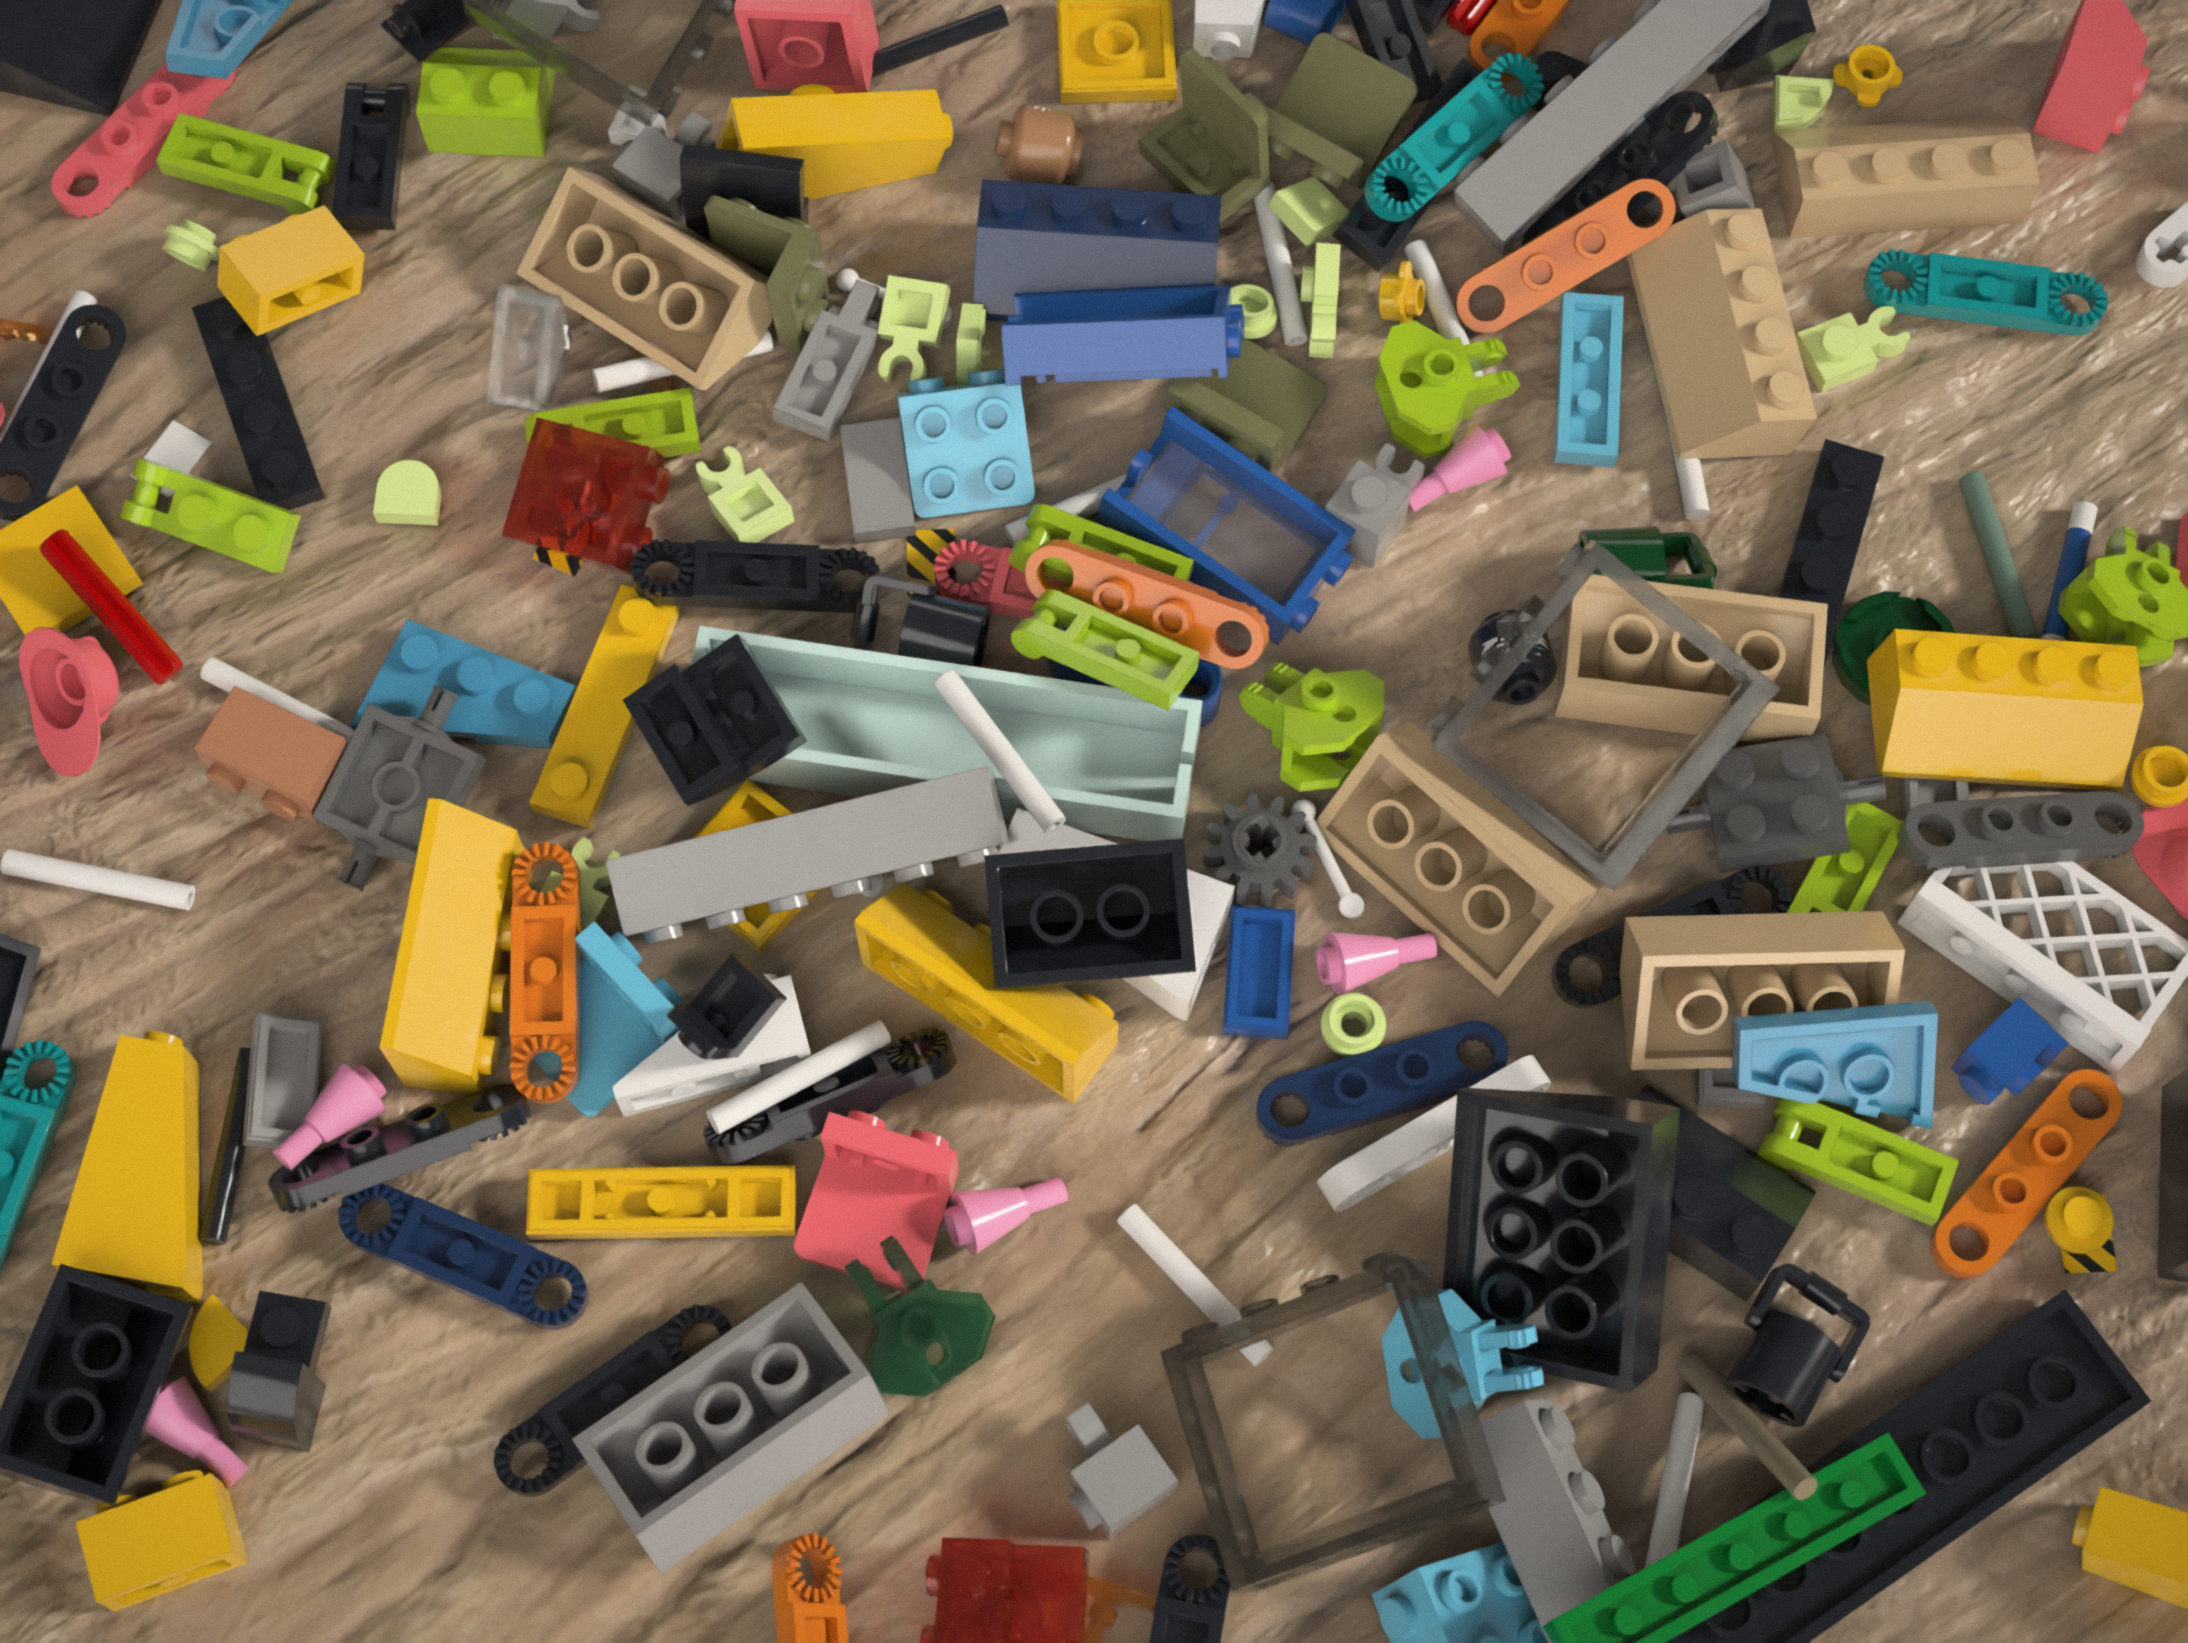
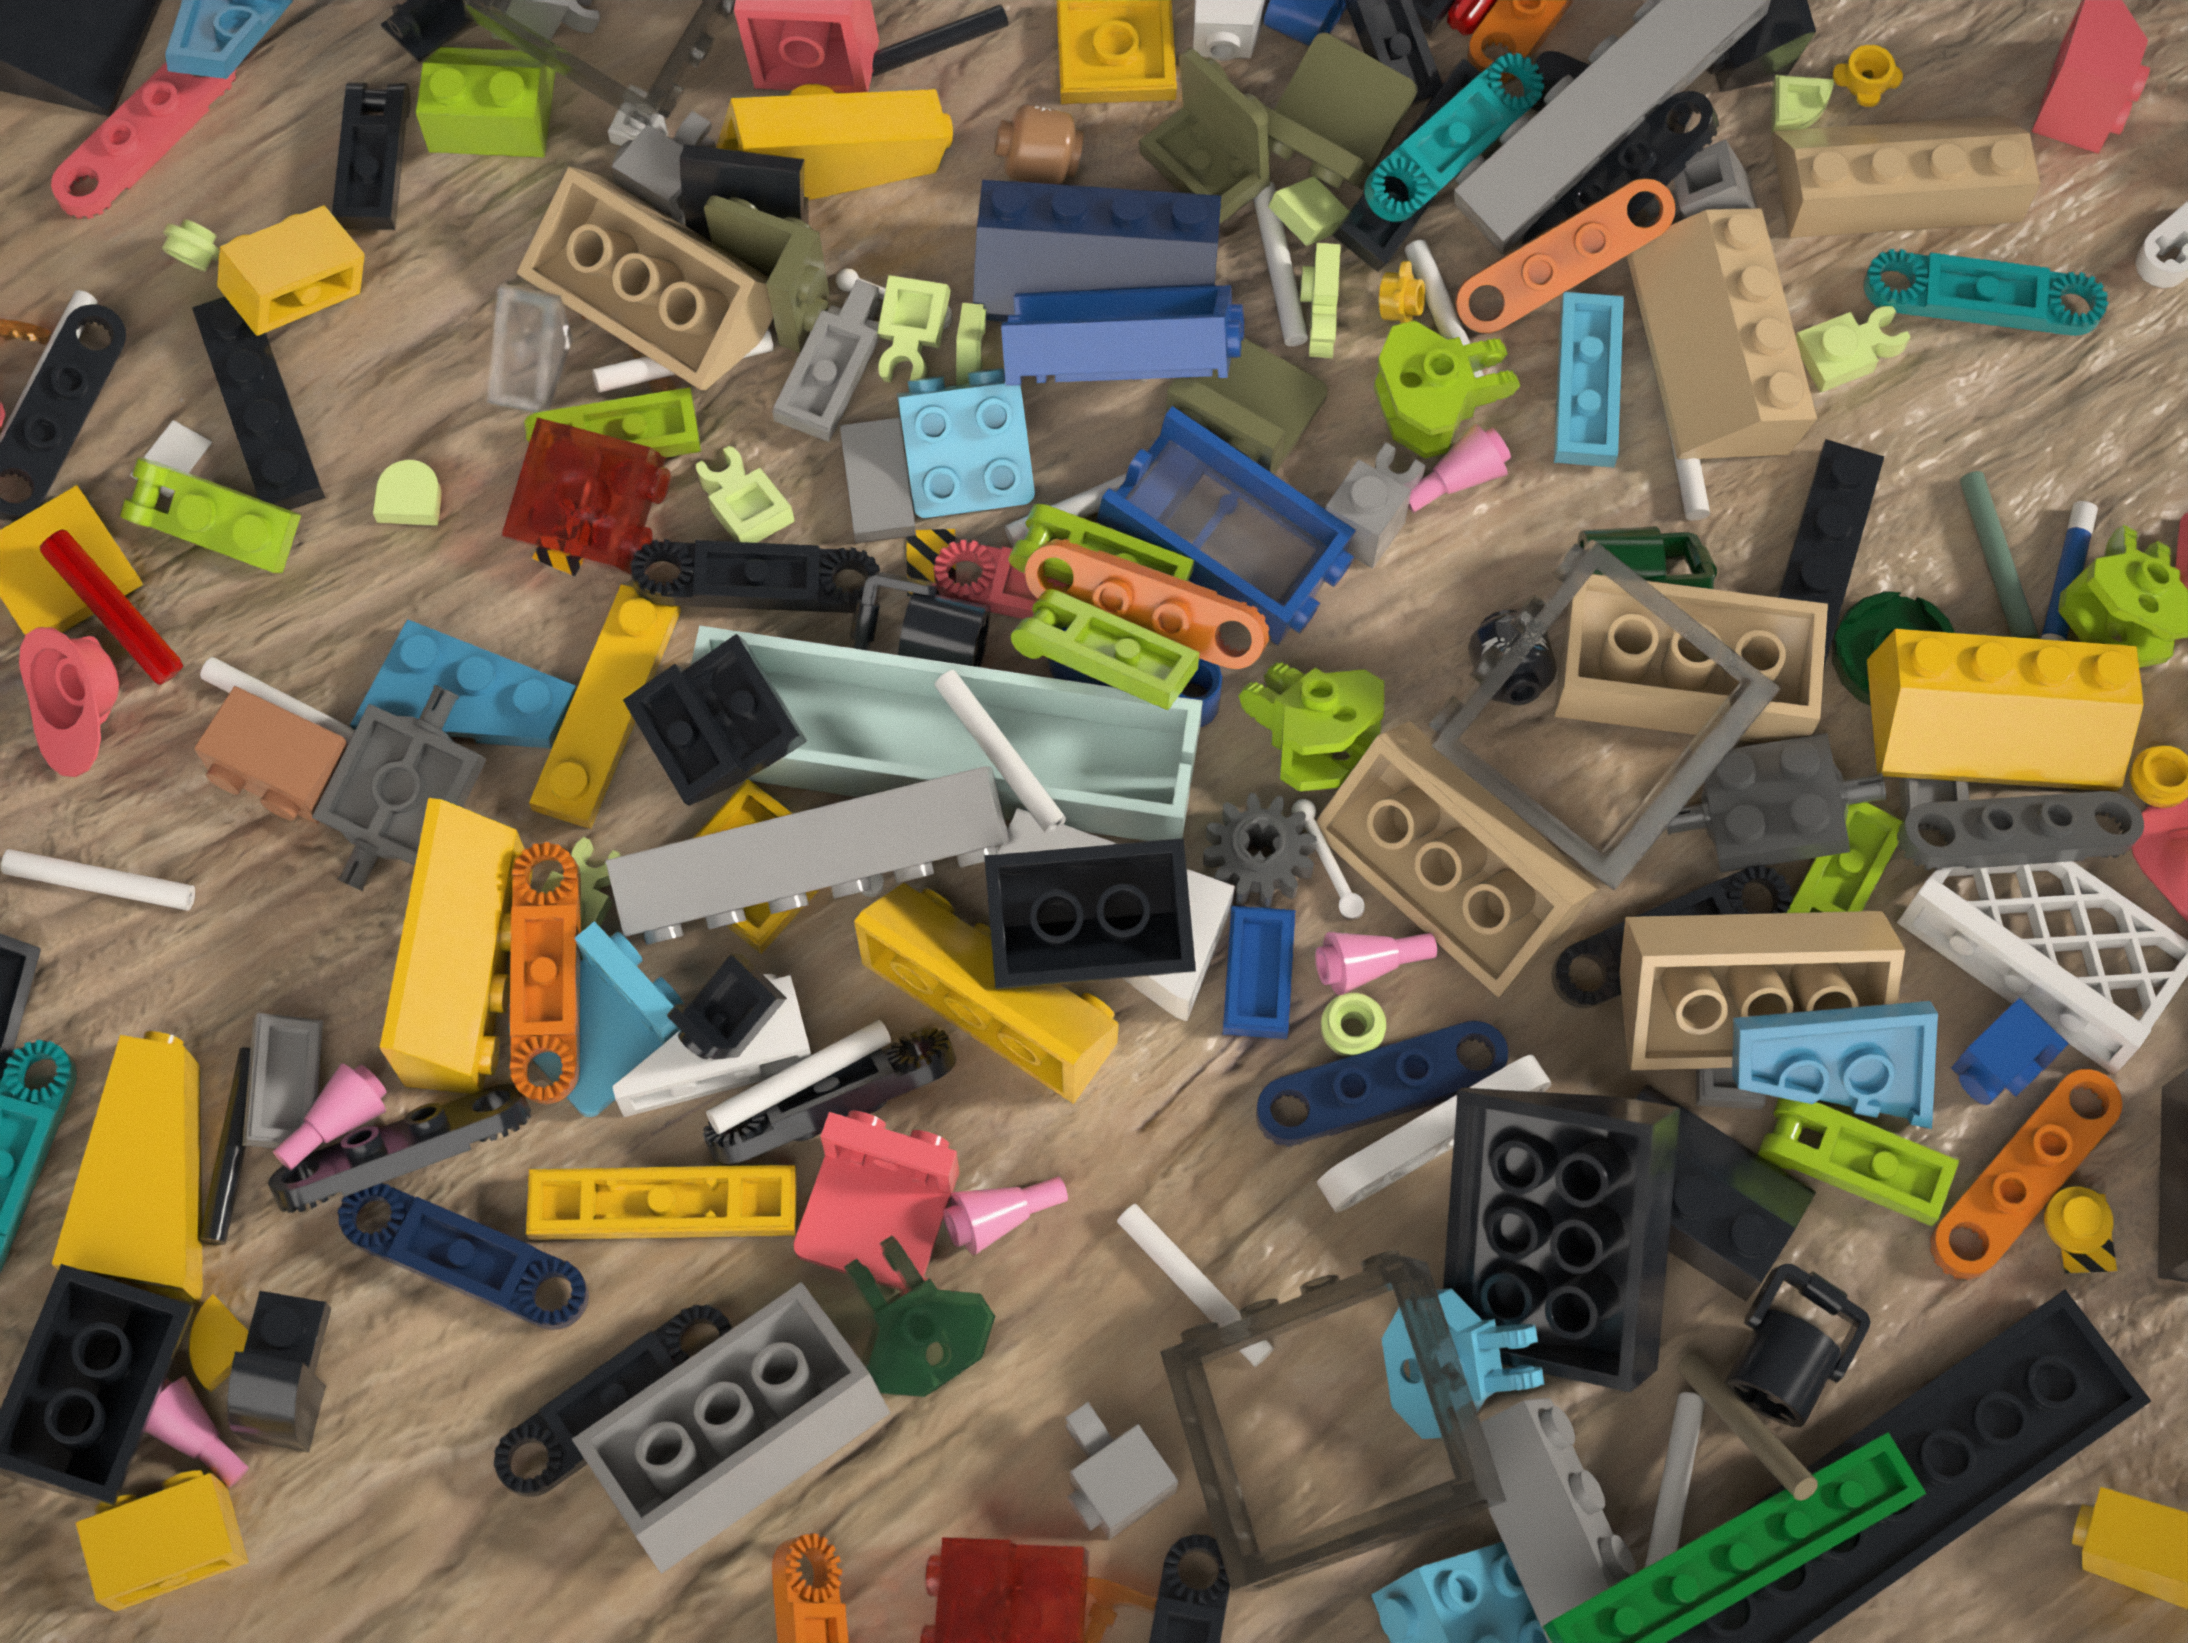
(245, 163): lime plate -> none
(1258, 309): yellowish green plate -> none

